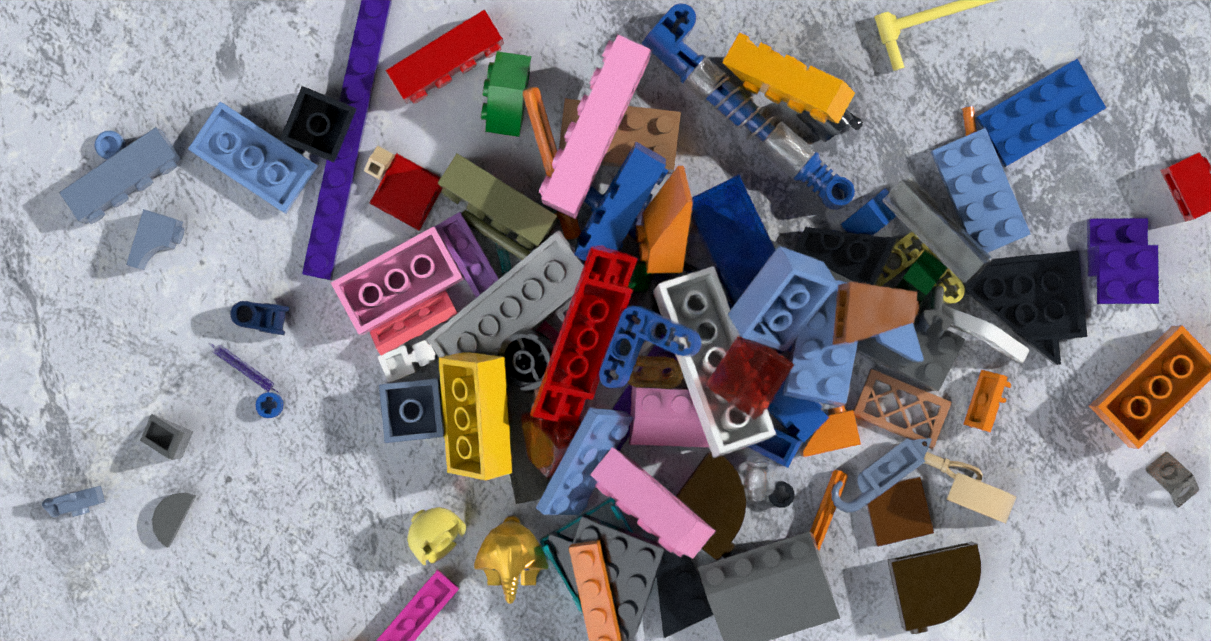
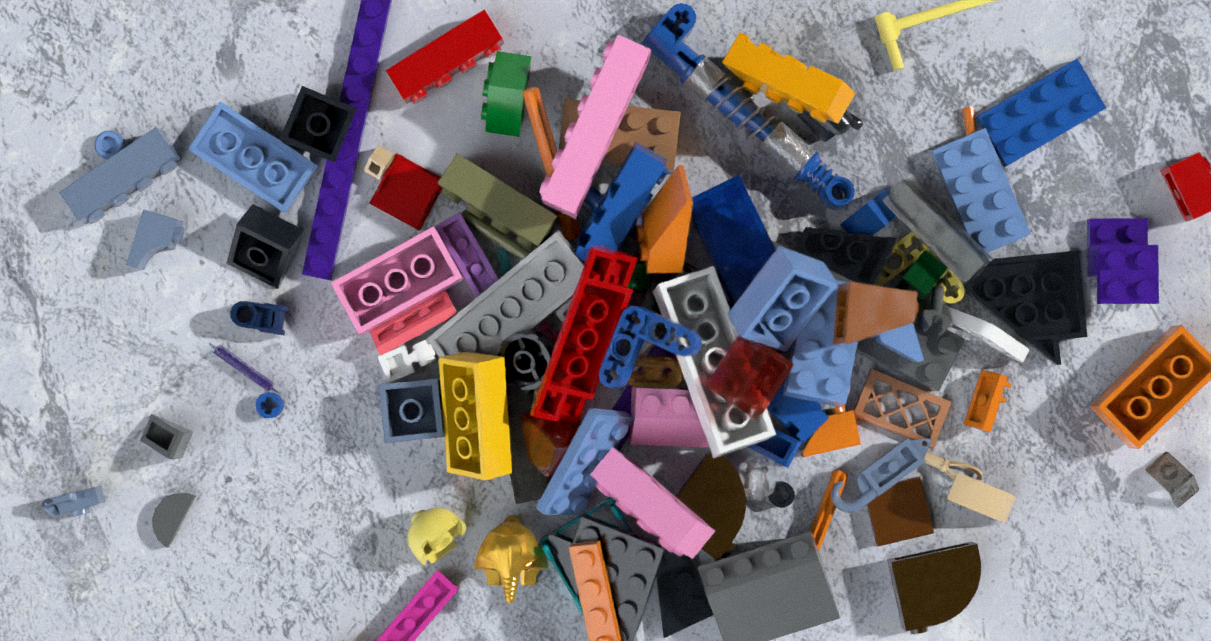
(264, 246): none -> black slope

